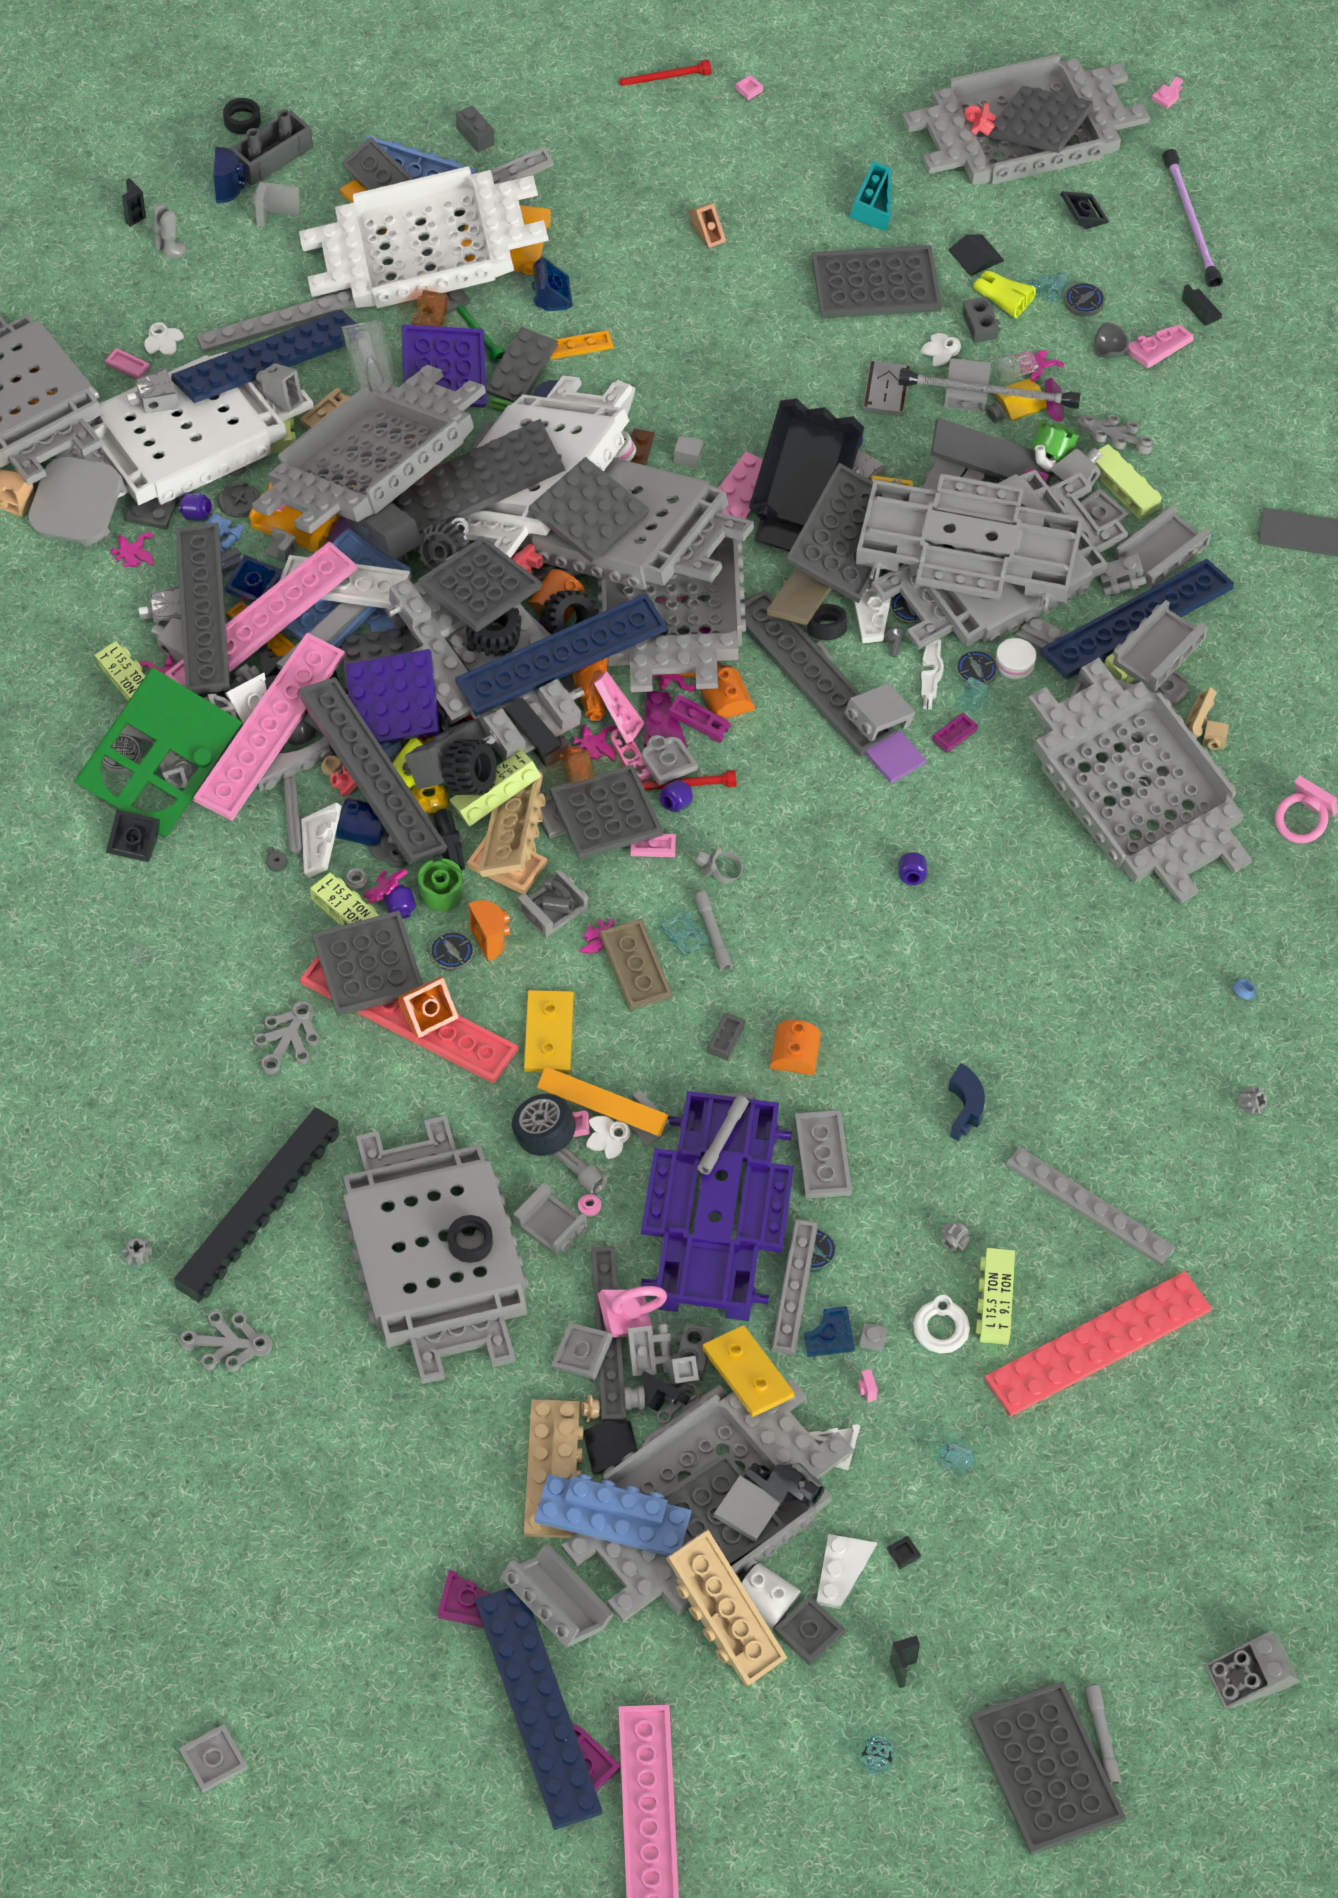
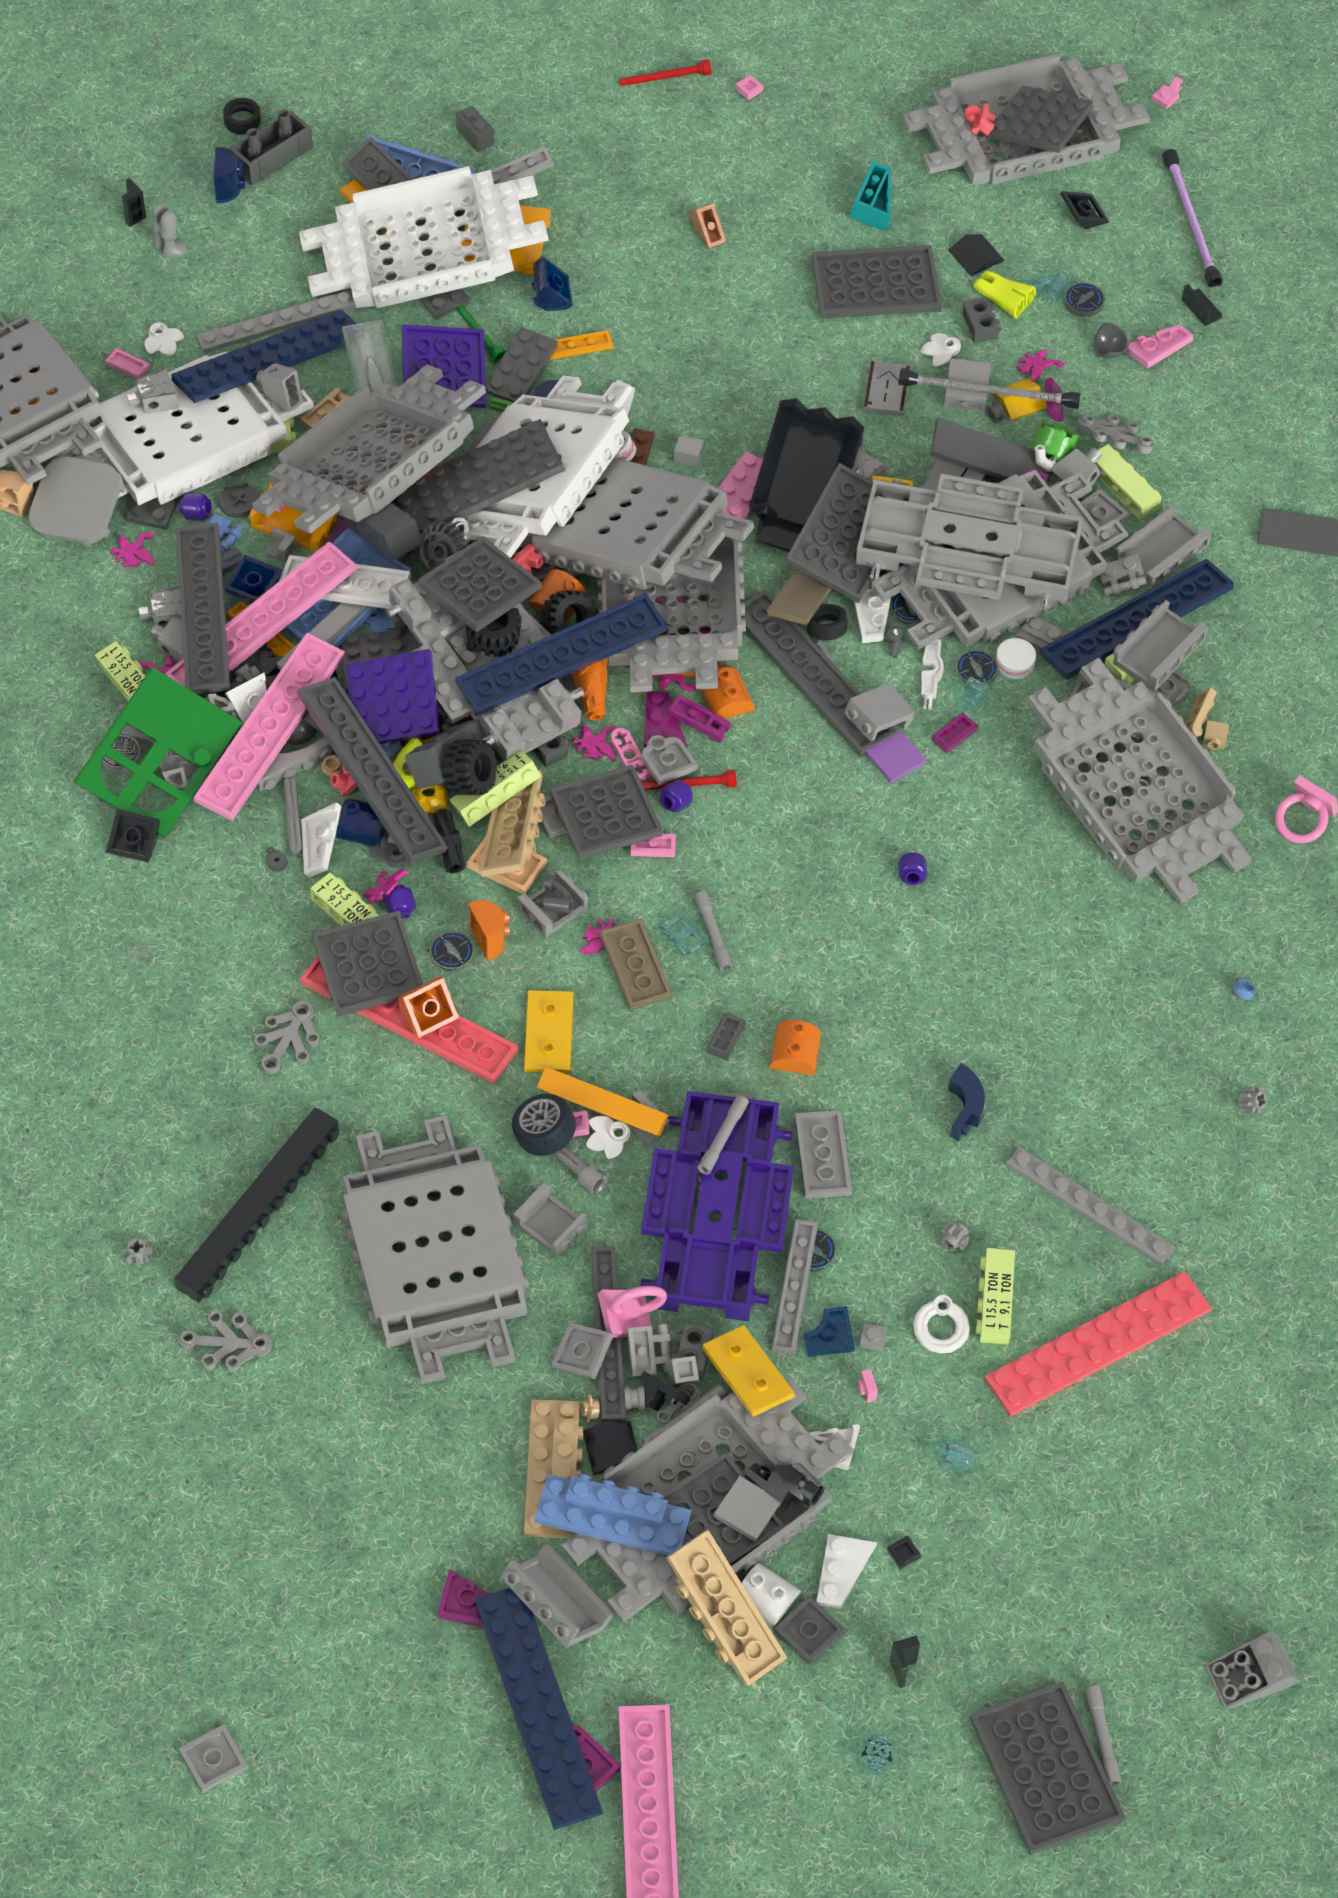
(275, 199): light grey bracket -> none
(356, 873): light grey plate -> none
(433, 302): clear orange brick -> none
(440, 884): bright green brick -> none
(474, 1254): black tyre -> none
(532, 727): black tile -> none
(576, 764): clear orange brick -> none
(588, 509): dark grey plate -> none
(589, 1210): bright pink plate -> none
(620, 708): bright pink wing -> none
(707, 860): light grey piece -> none
(1011, 366): clear brick -> none

